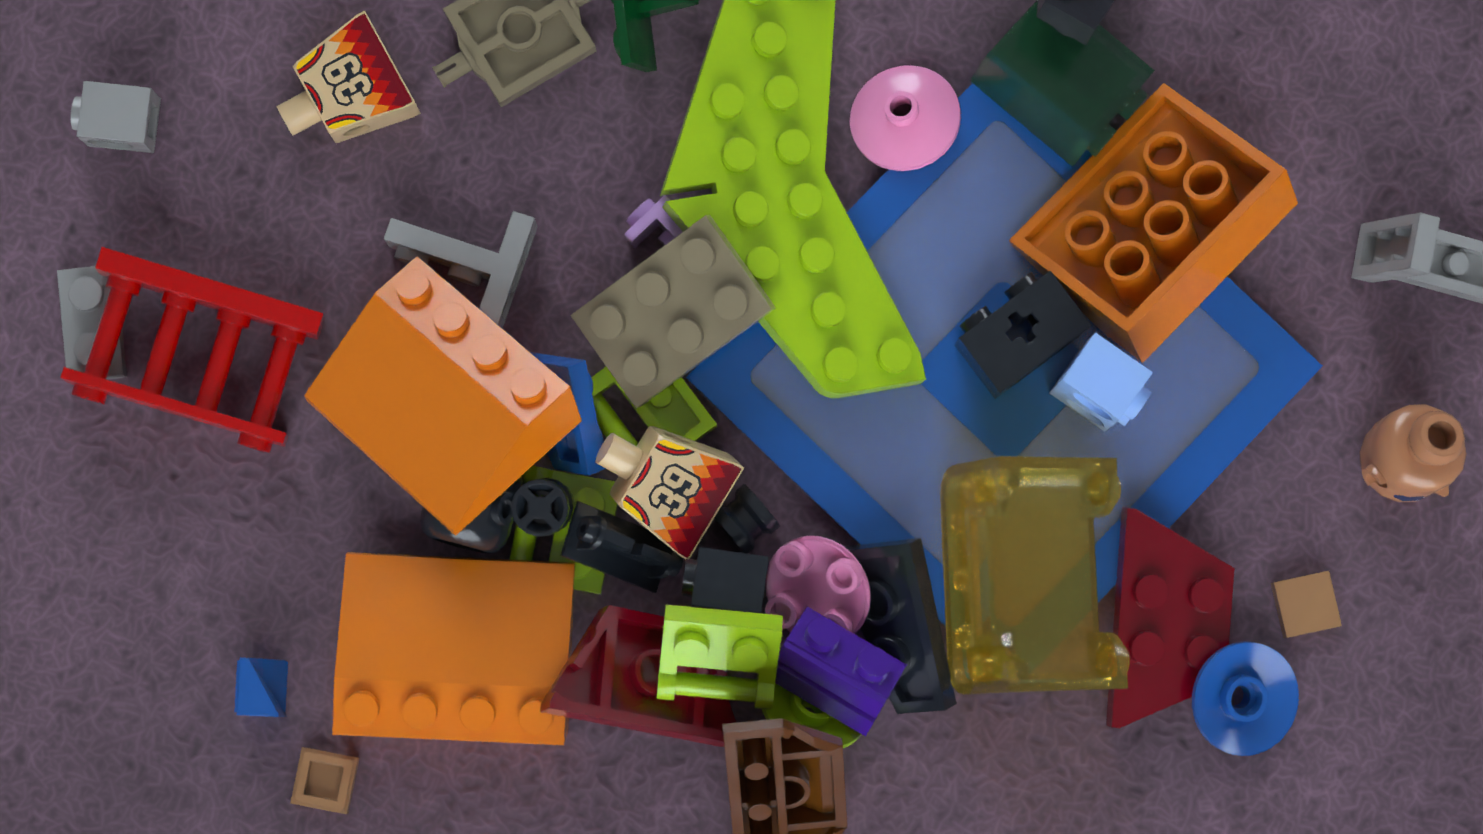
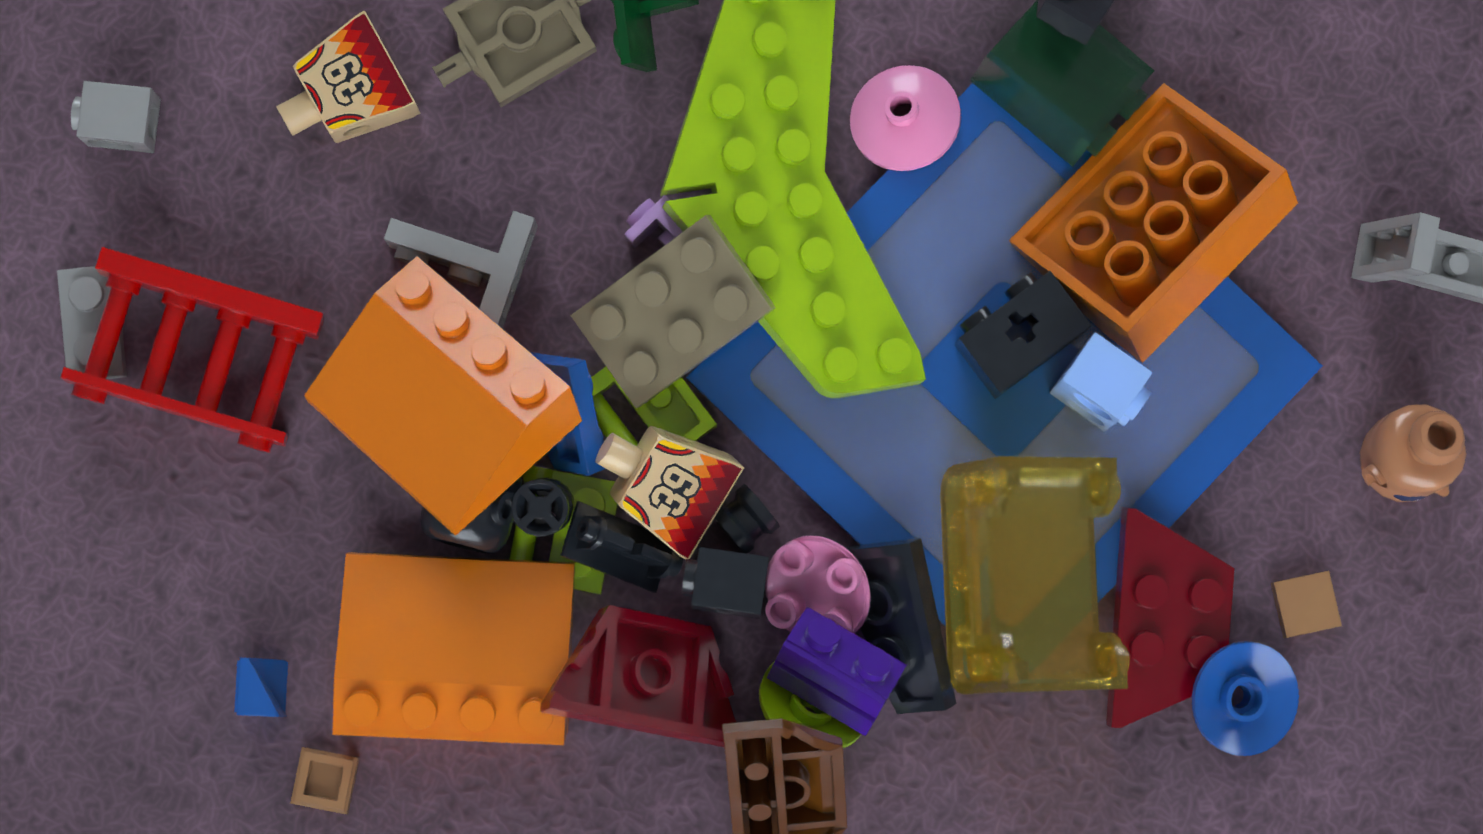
(719, 642): lime plate -> none

